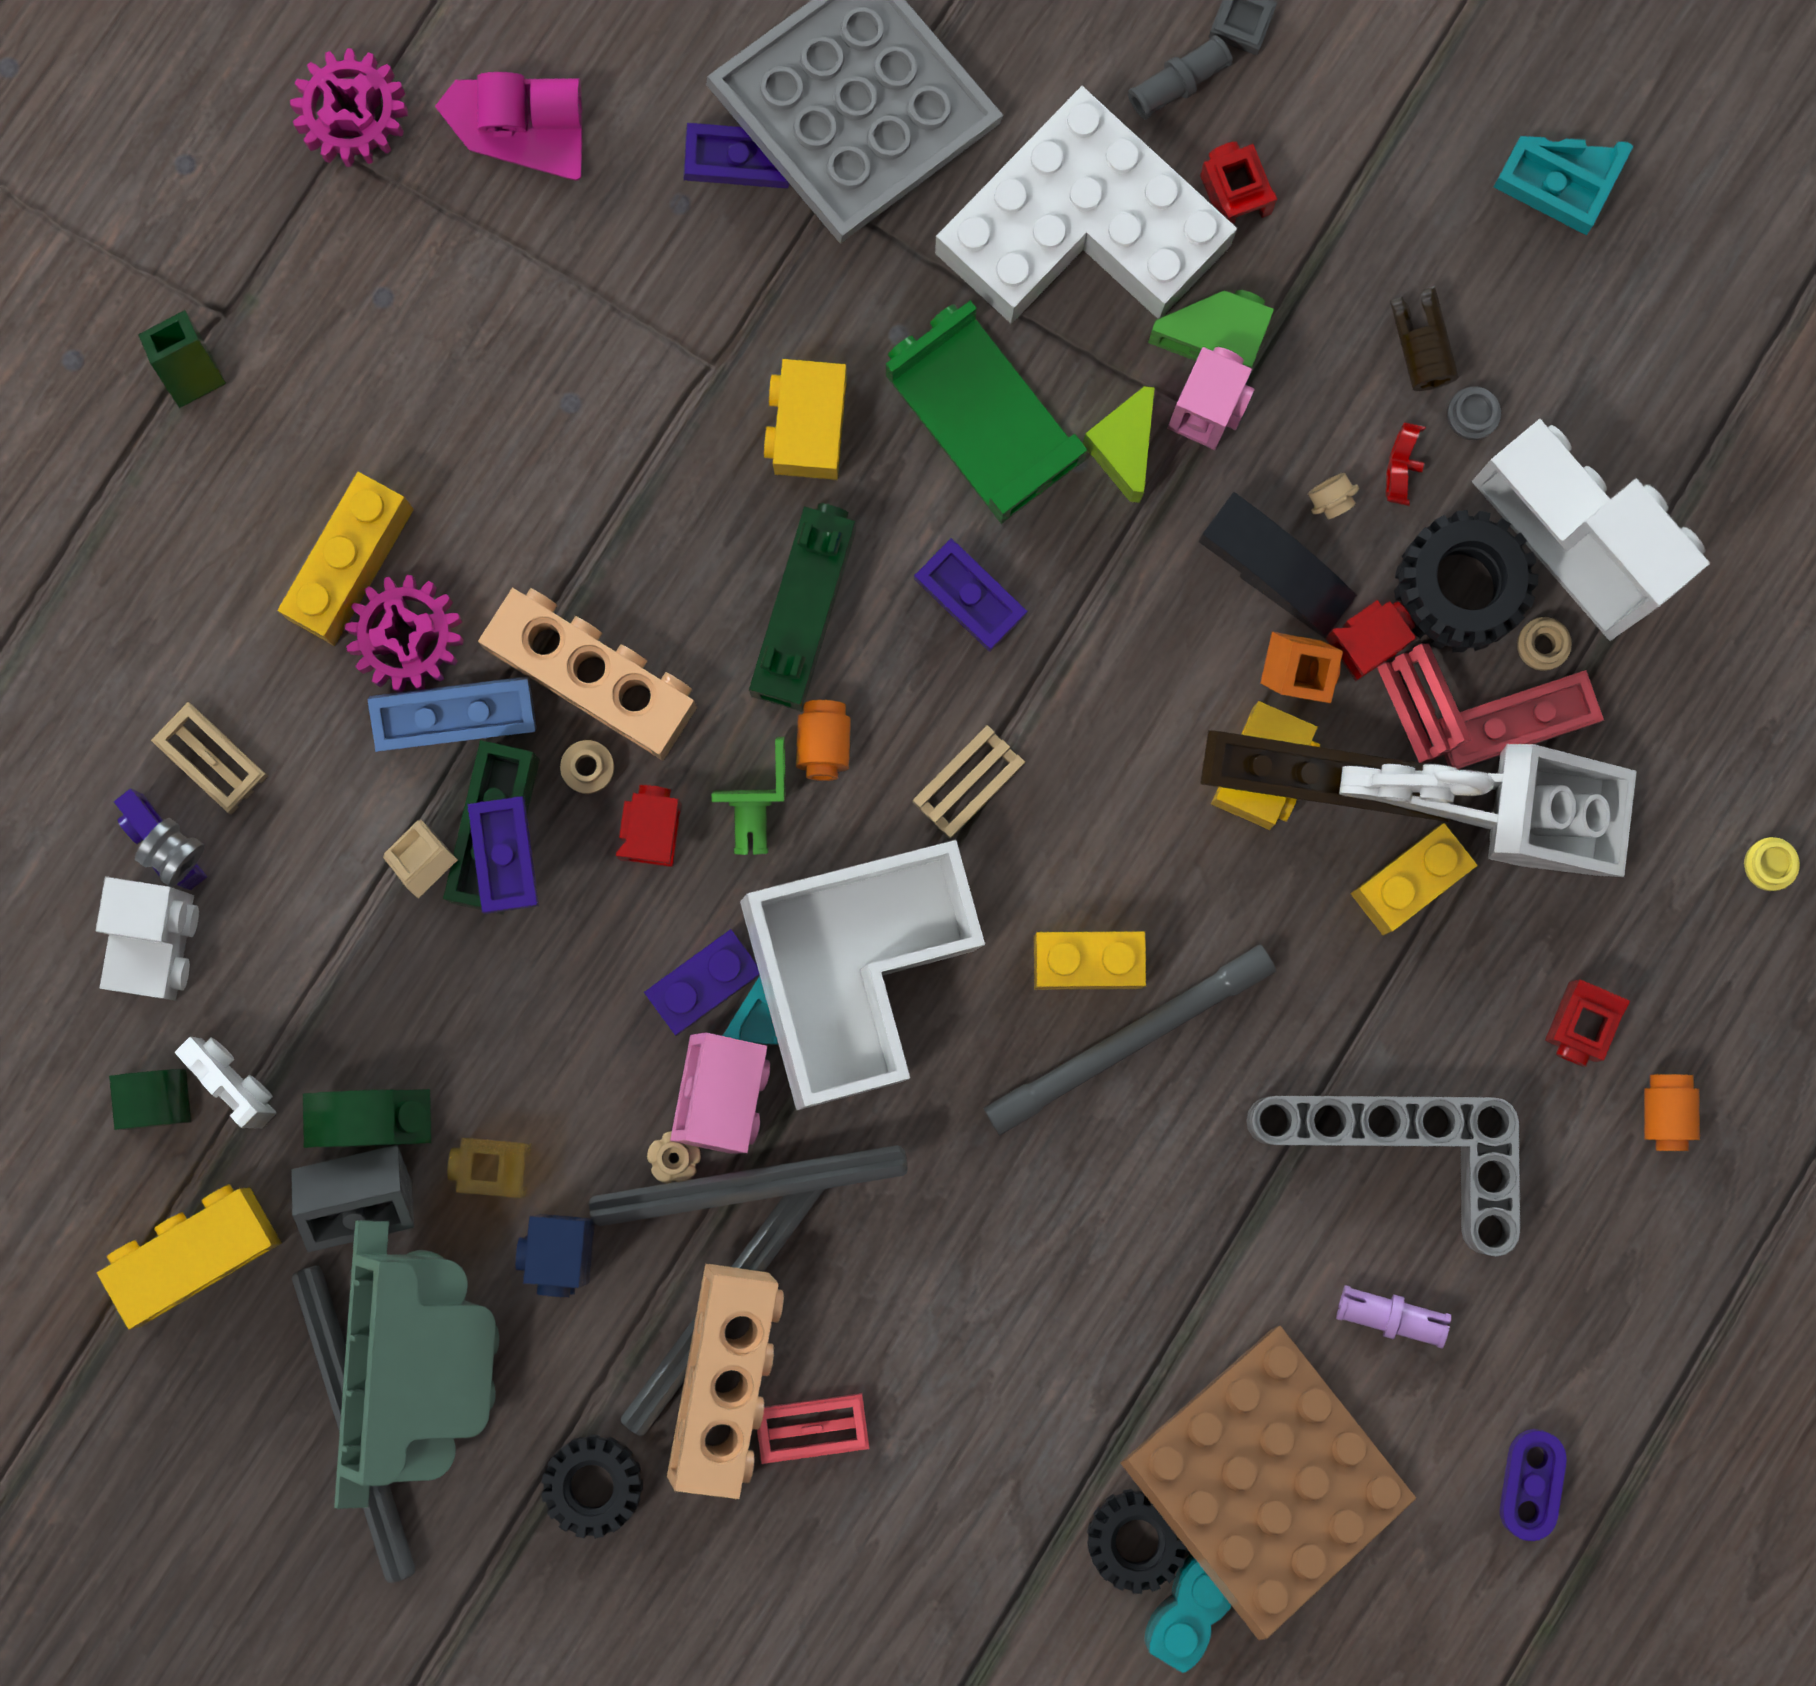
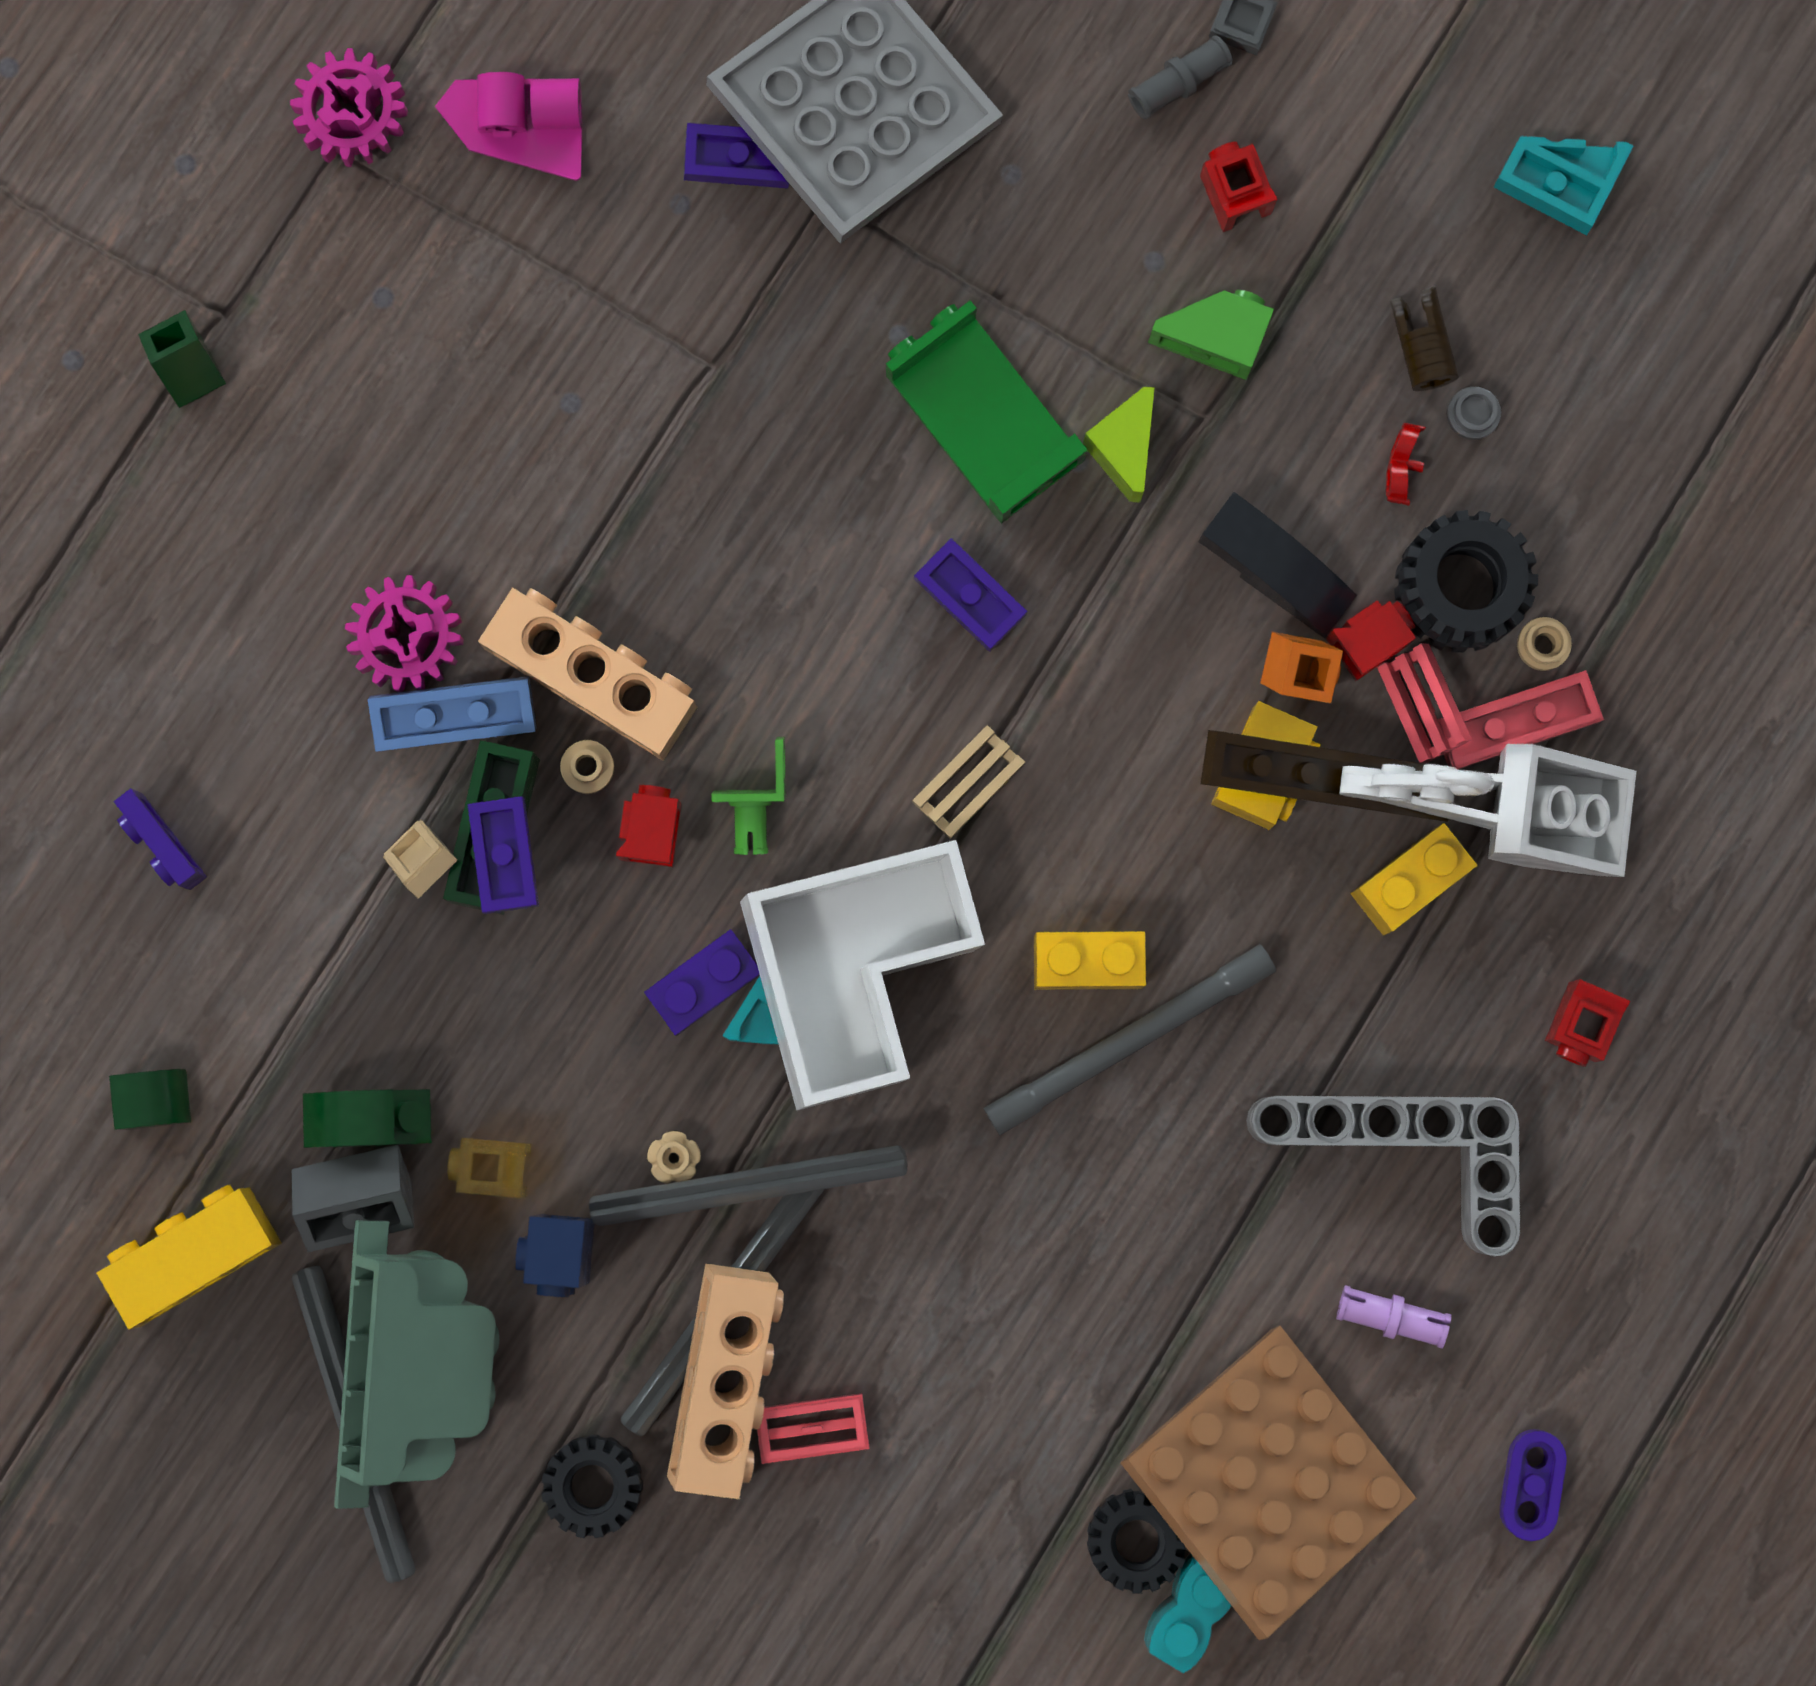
(145, 937): white brick -> none
(169, 852): flat silver wheel -> none
(211, 1066): white wing -> none
(243, 788): tan tile -> none
(346, 558): yellow brick -> none
(720, 1093): bright pink brick -> none
(803, 606): dark green brick -> none
(808, 419): yellow brick -> none
(823, 739): orange brick -> none
(1092, 190): white piece -> none
(1212, 397): bright pink brick -> none
(1333, 496): tan plate -> none
(1607, 553): white piece -> none
(1672, 1111): orange brick -> none
(1771, 864): light yellow plate -> none

